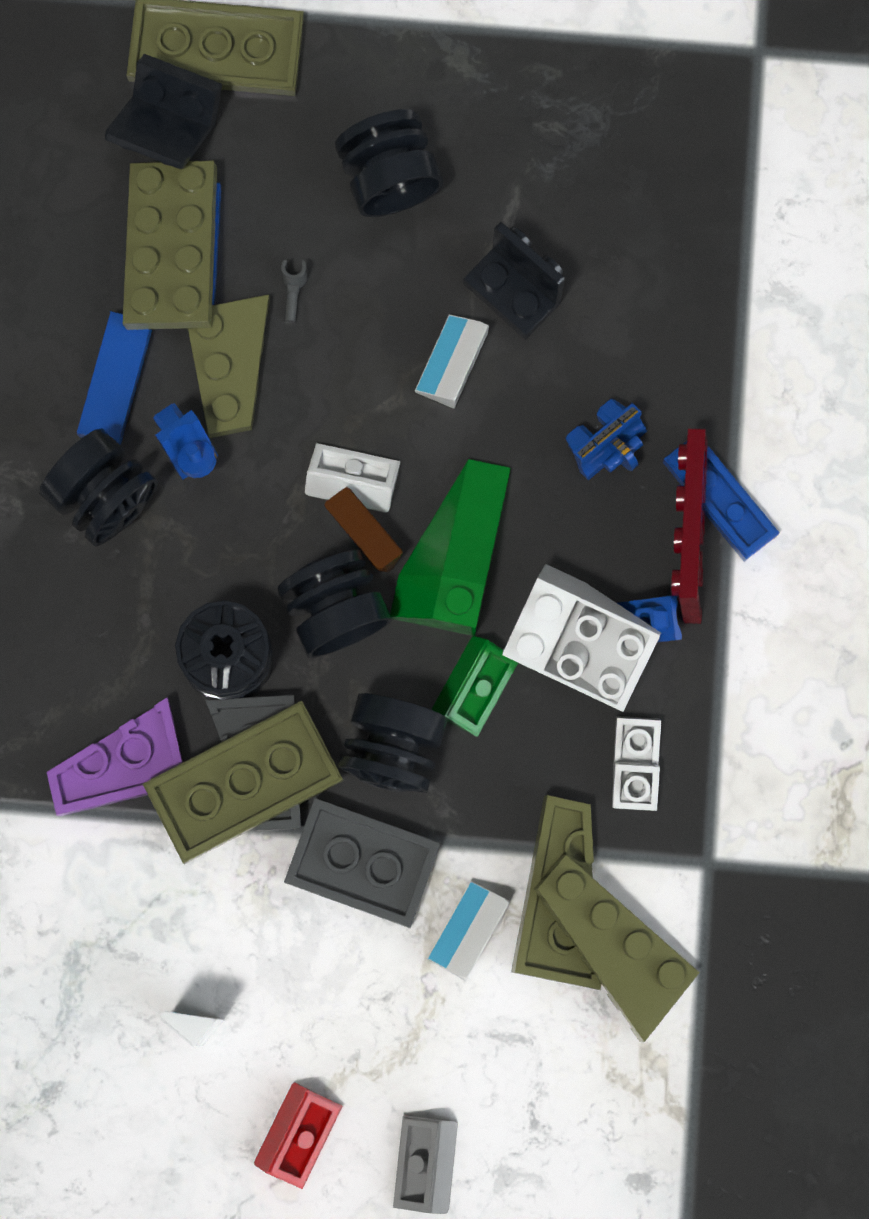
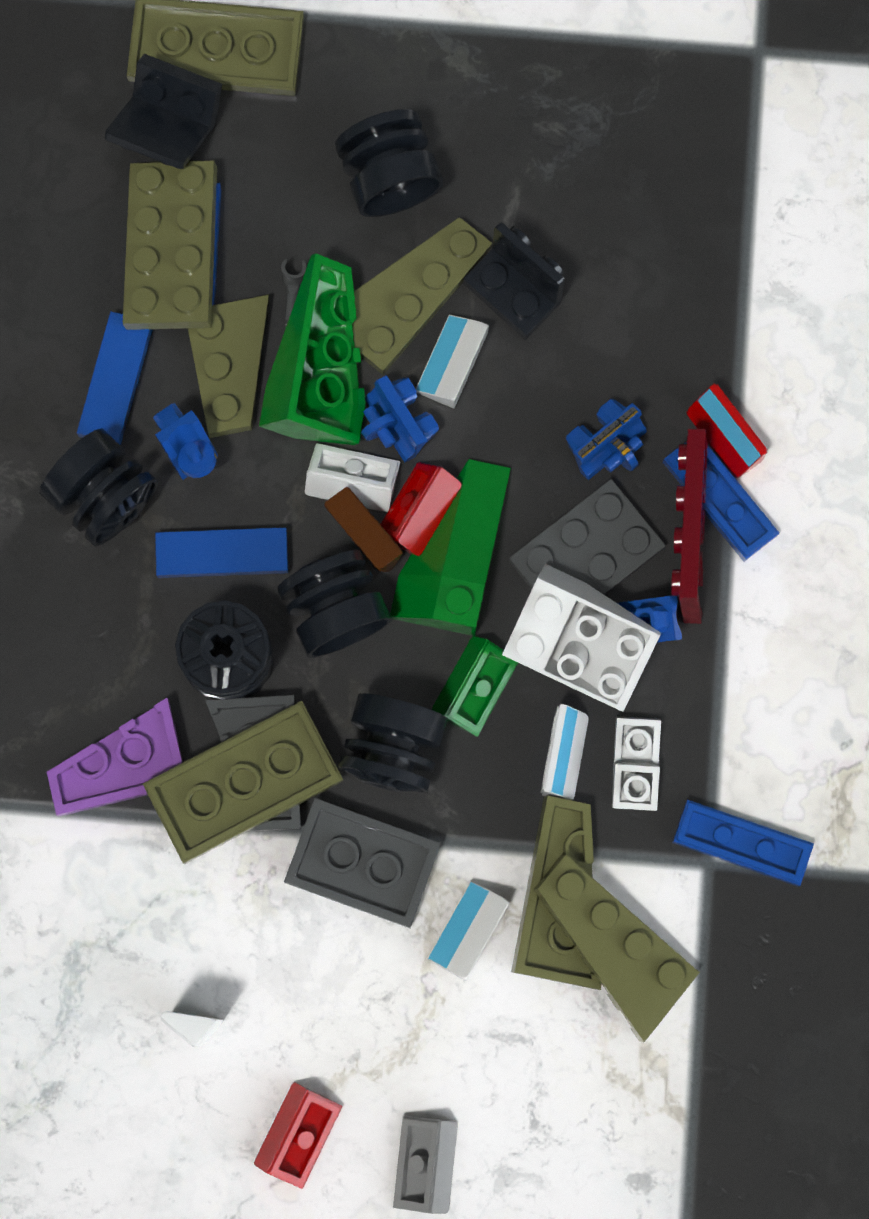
(221, 552): none -> blue tile
(315, 375): none -> green wedge
(393, 421): none -> blue hips
(412, 290): none -> olive wing
(420, 507): none -> red slope
(564, 753): none -> white slope
(595, 542): none -> dark grey plate
(727, 431): none -> red slope
(743, 843): none -> blue tile

